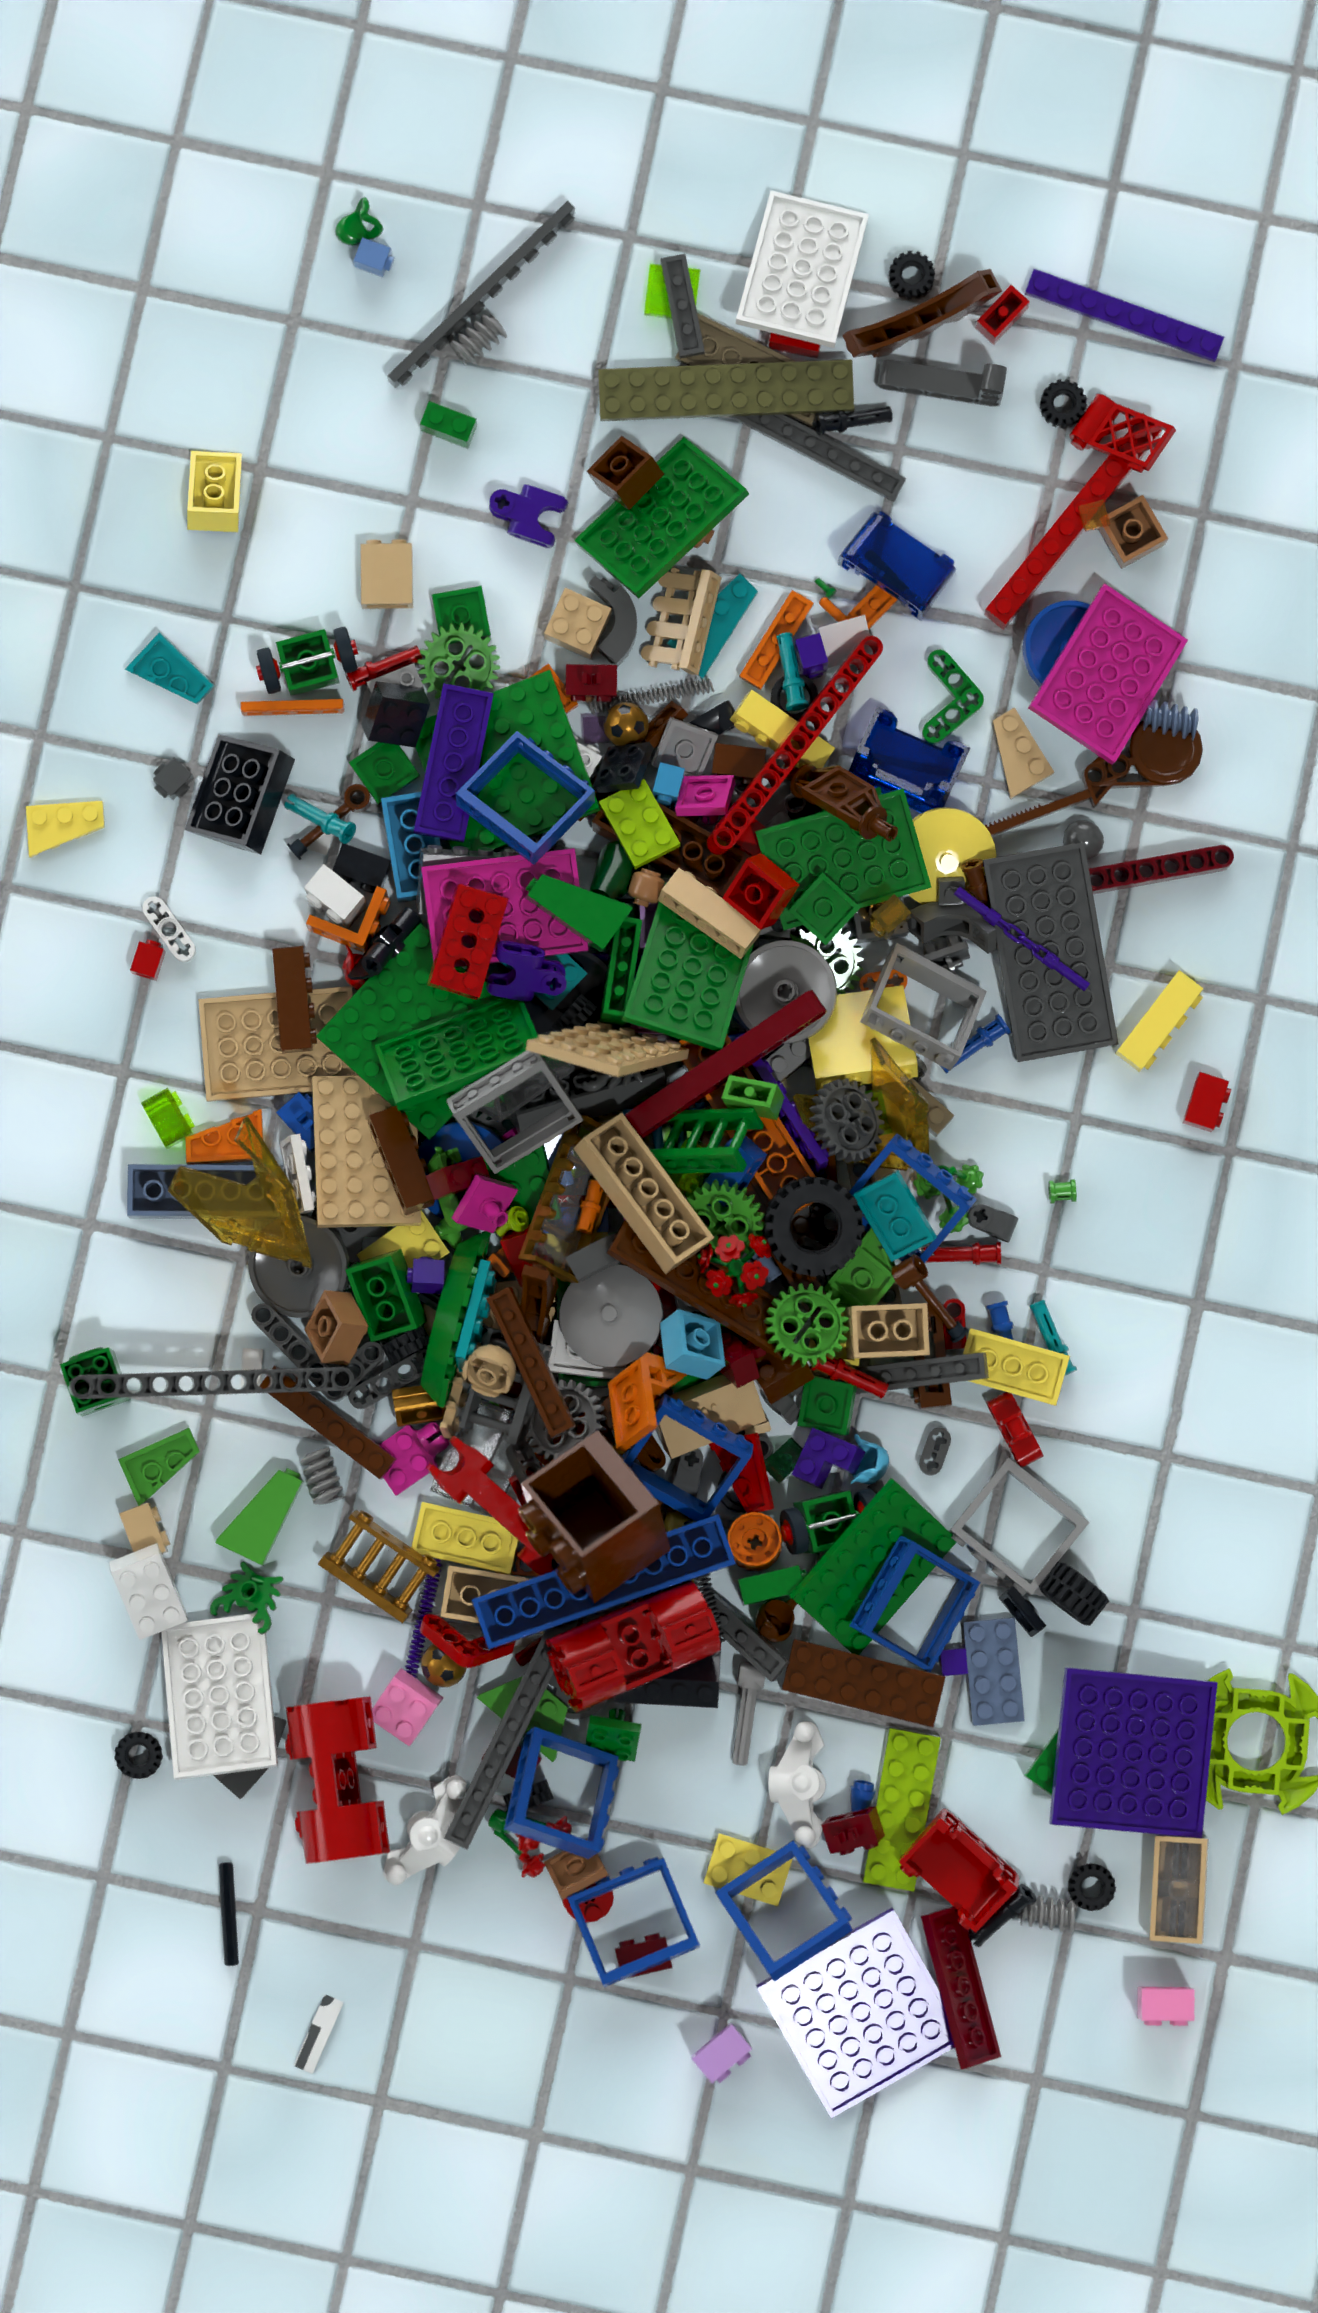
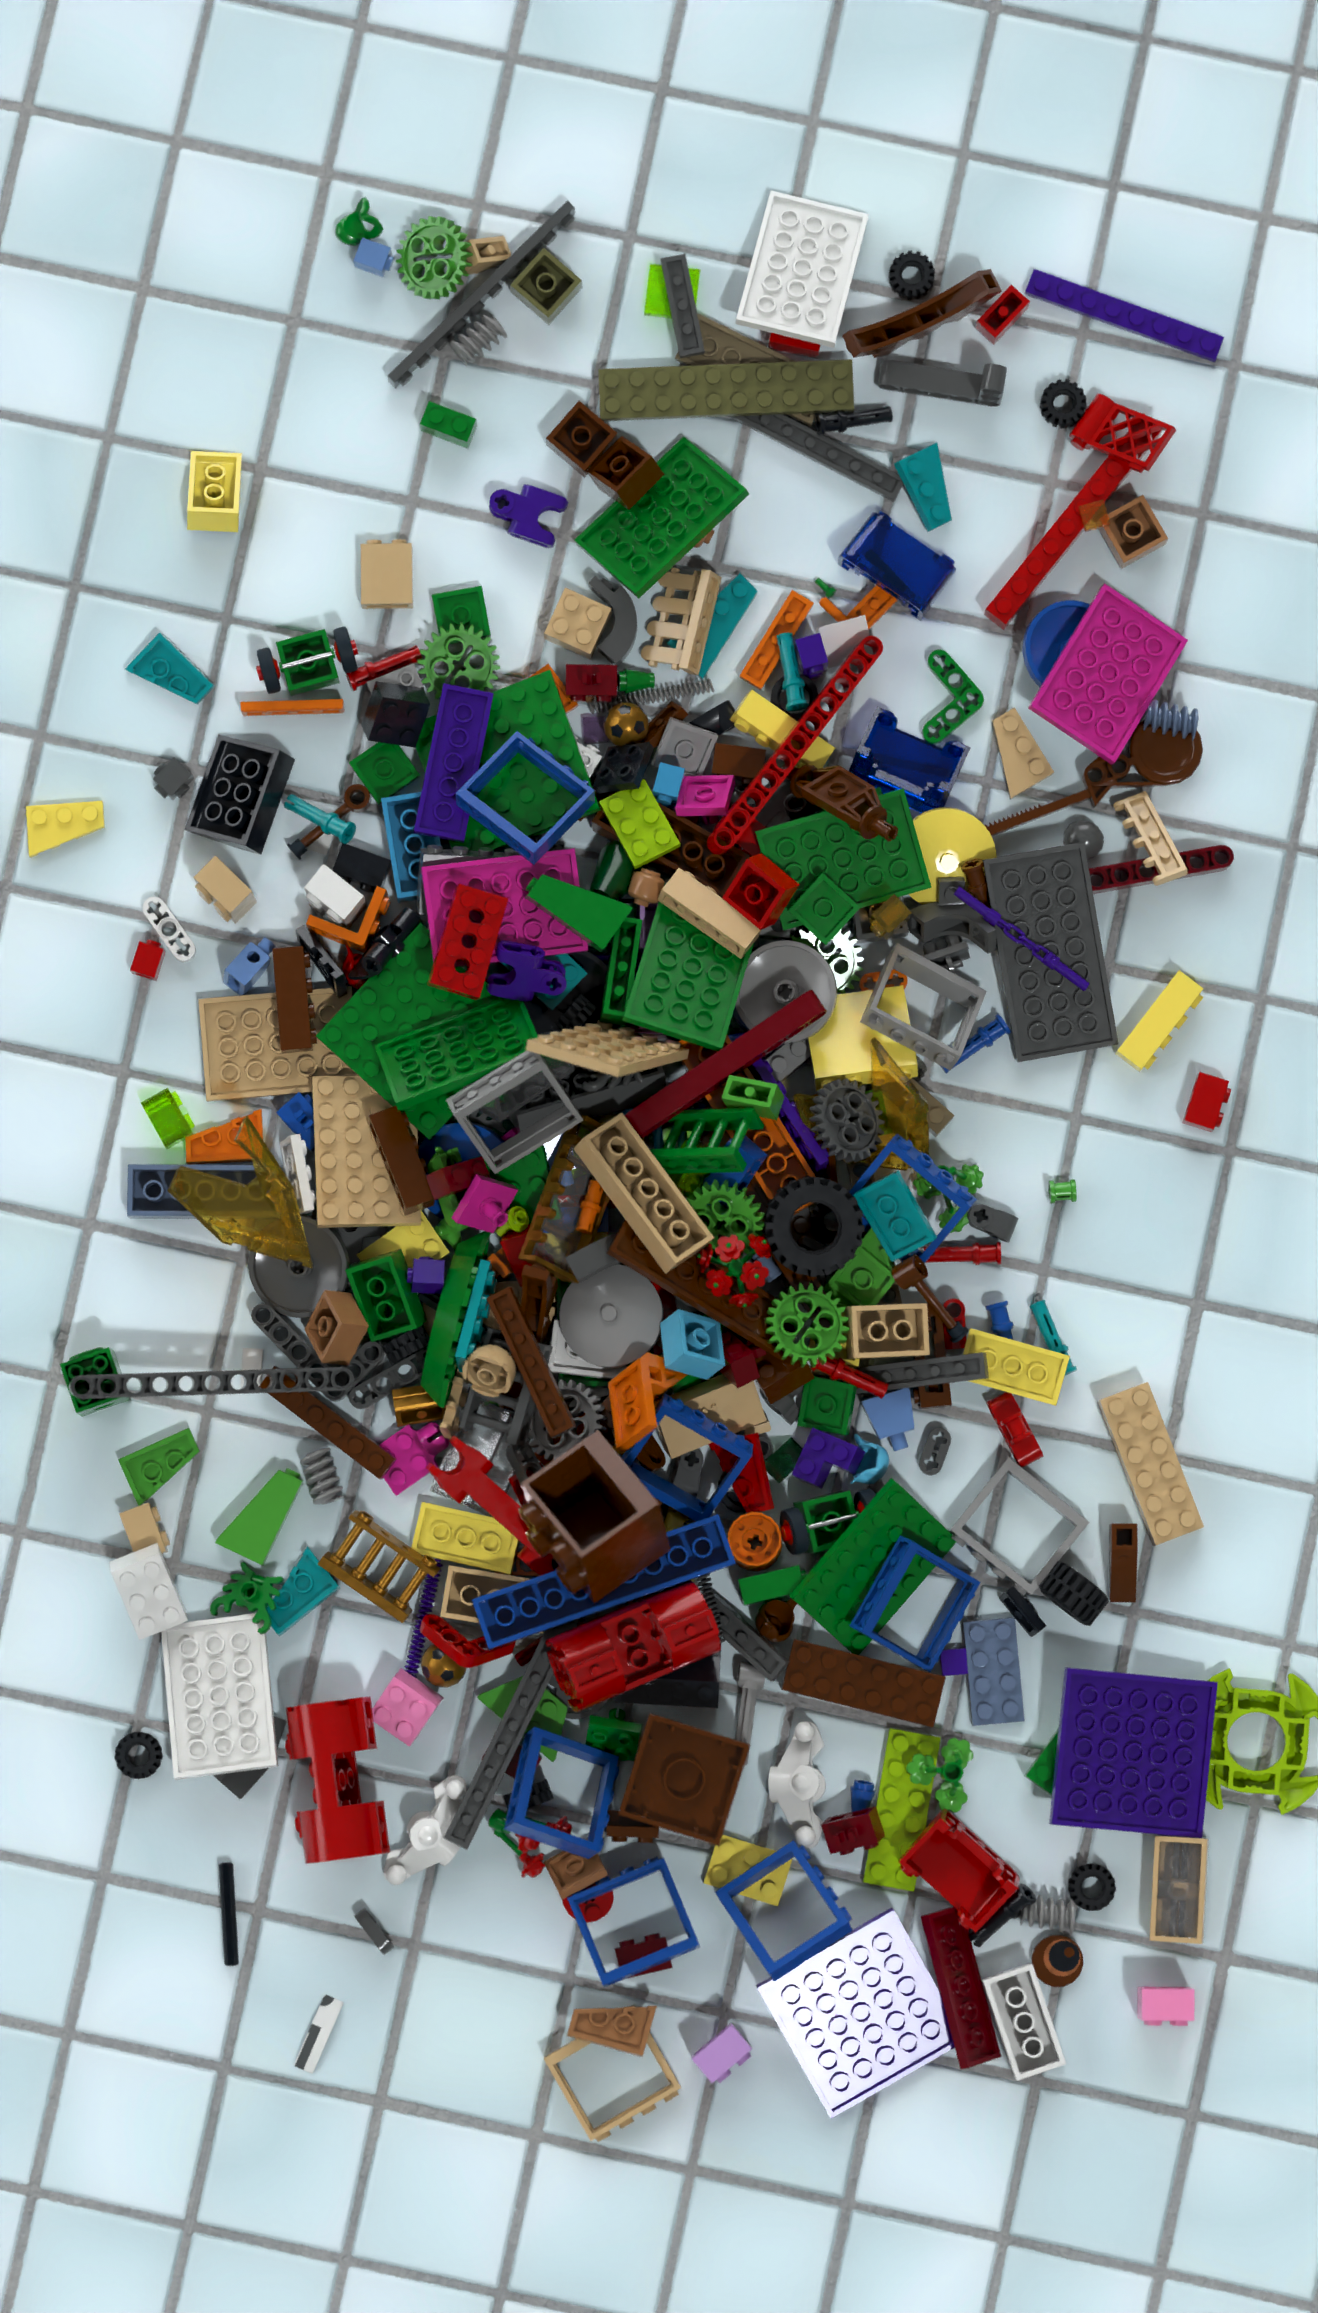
(225, 889): none -> tan brick
(242, 973): none -> medium blue torso
(301, 1593): none -> teal wing
(323, 961): none -> black wing
(374, 1931): none -> dark grey beam
(433, 233): none -> bright green gear
(487, 253): none -> tan slope
(546, 286): none -> olive brick
(581, 438): none -> reddish brown brick
(614, 2028): none -> medium nougat wing
(622, 1827): none -> reddish brown bracket
(625, 2117): none -> tan window
(633, 680): none -> green cone
(684, 1779): none -> reddish brown piece
(891, 1416): none -> medium blue torso
(926, 486): none -> teal wing
(956, 1756): none -> bright green plant
(1023, 2021): none -> white brick
(1057, 1960): none -> tile
(1123, 1562): none -> reddish brown slope
(1150, 1464): none -> tan brick
(1153, 837): none -> tan hinge

